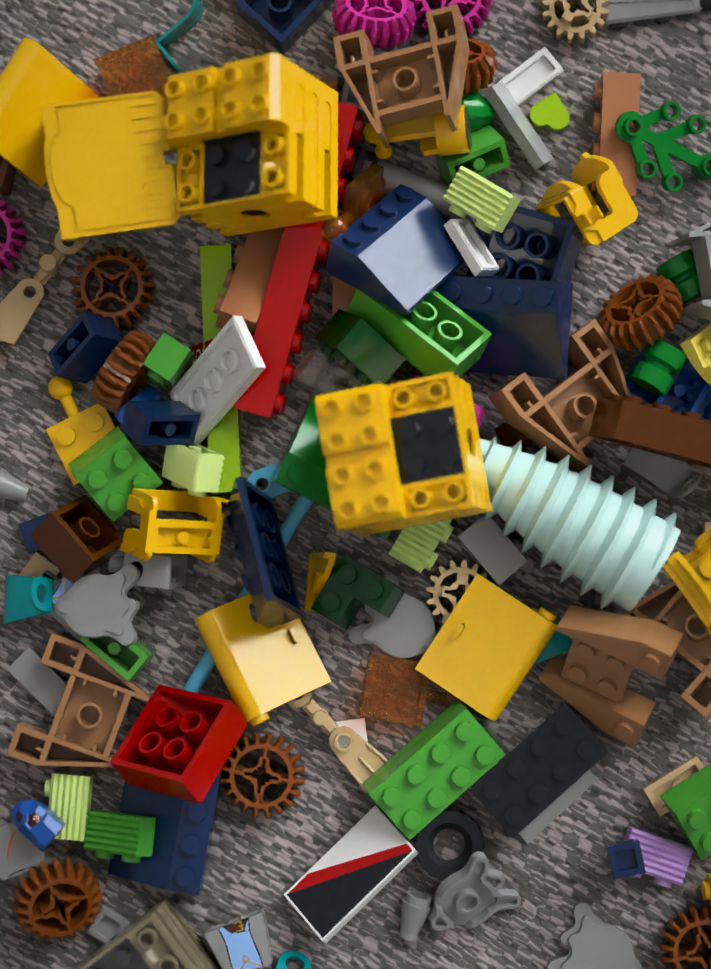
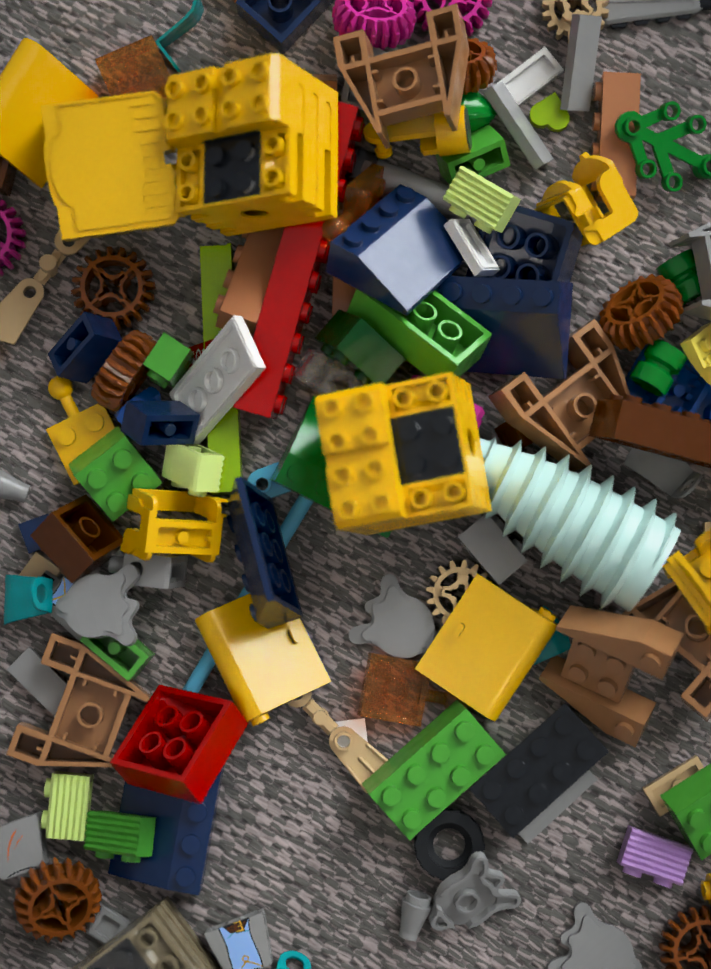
(37, 822): blue rock -> none
(289, 779): dark orange gear -> none
(318, 573): yellow tile -> none
(350, 874): tile -> none
(352, 586): dark green brick -> none
(417, 544): yellowish green brick -> none
(580, 62): none -> light grey tile
(625, 859): dark blue tile -> none

